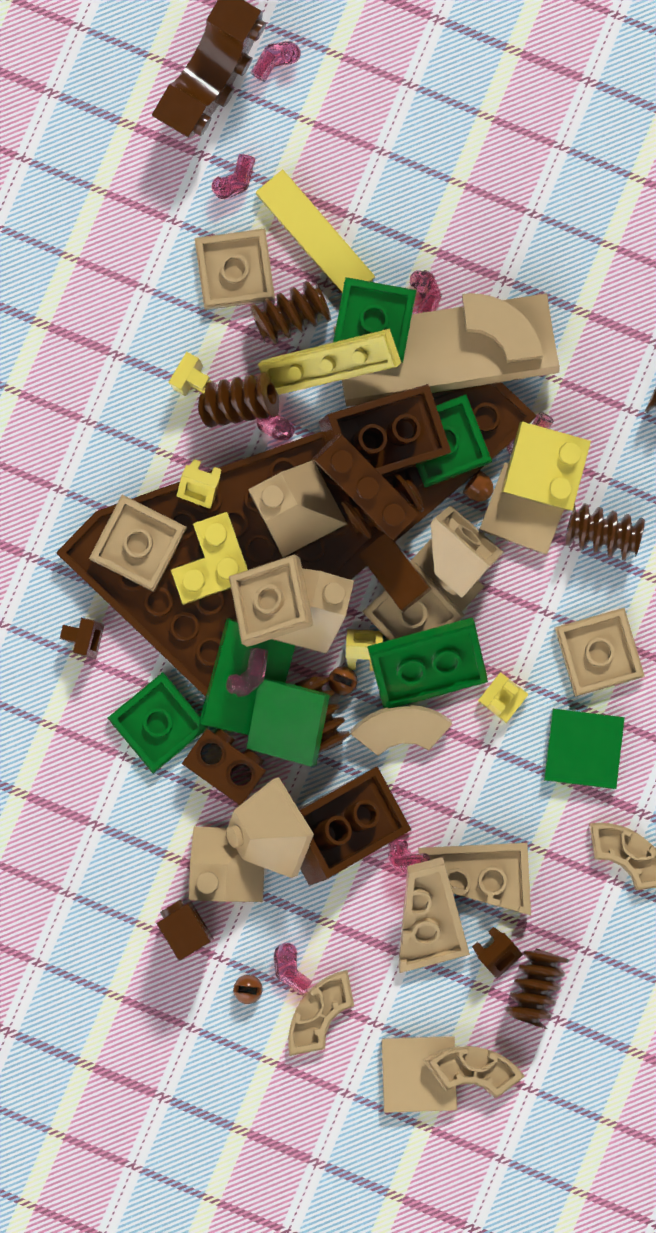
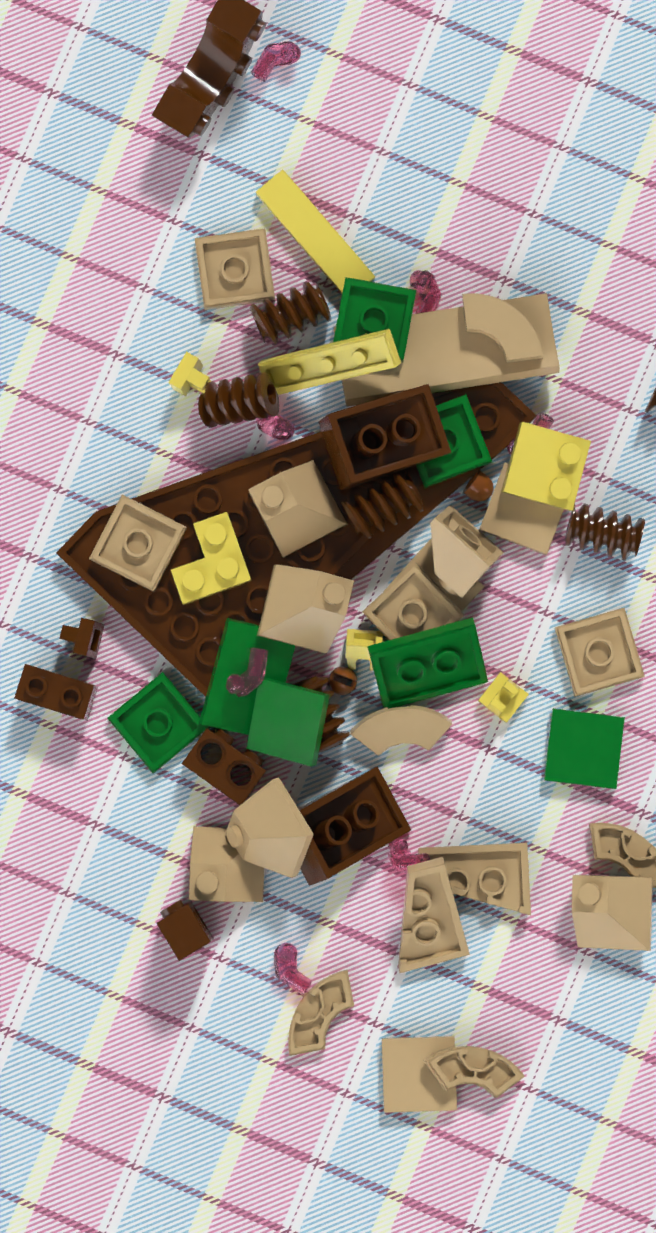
(56, 692): none -> reddish brown brick
(199, 485): light yellow tile -> none
(237, 182): clear pink arm -> none
(248, 981): dark orange hinge -> none
(271, 600): tan tile -> none
(365, 486): reddish brown arch -> none
(395, 572): reddish brown tile -> none
(499, 954): reddish brown tile -> none
(536, 987): reddish brown piece -> none
(612, 911): none -> tan slope

